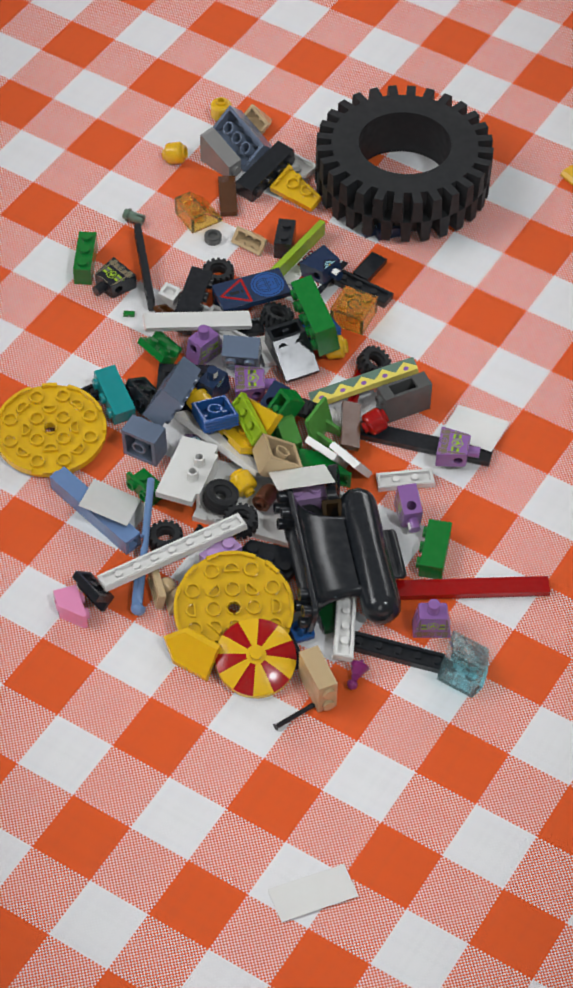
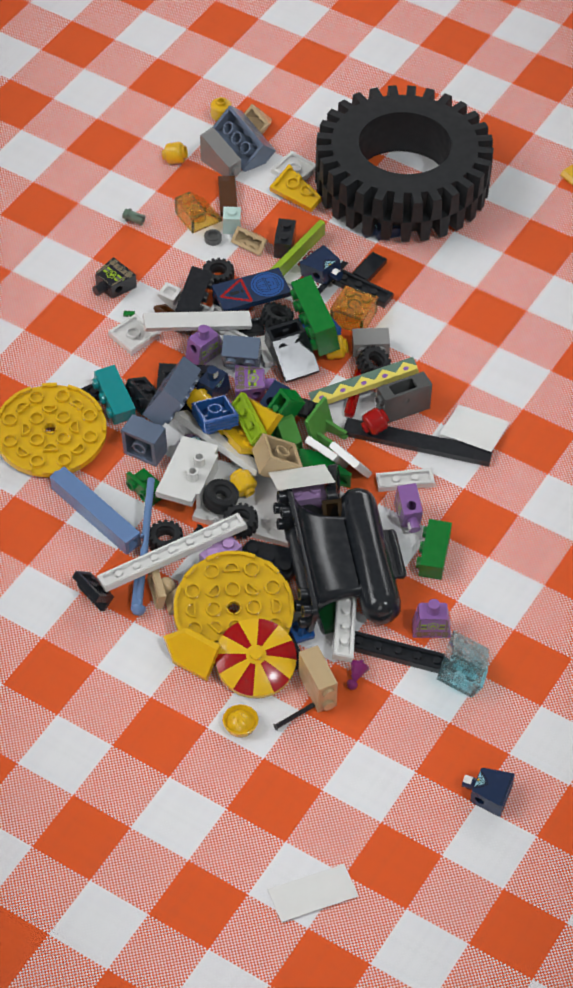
(70, 605): bright pink slope -> none
(85, 258): green brick -> none
(110, 502): white sticker -> none
(132, 335): none -> white tile
(150, 299): black tile -> none
(161, 347): green bracket -> none
(231, 219): none -> light aqua brick
(240, 720): none -> yellow hat
(264, 171): black brick -> none
(265, 497): copper brick -> none
(350, 425): tile -> none
(370, 336): none -> light grey brick
(454, 448): medium lavender torso -> none
(473, 587): red tile -> none
(490, 789): none -> dark blue torso

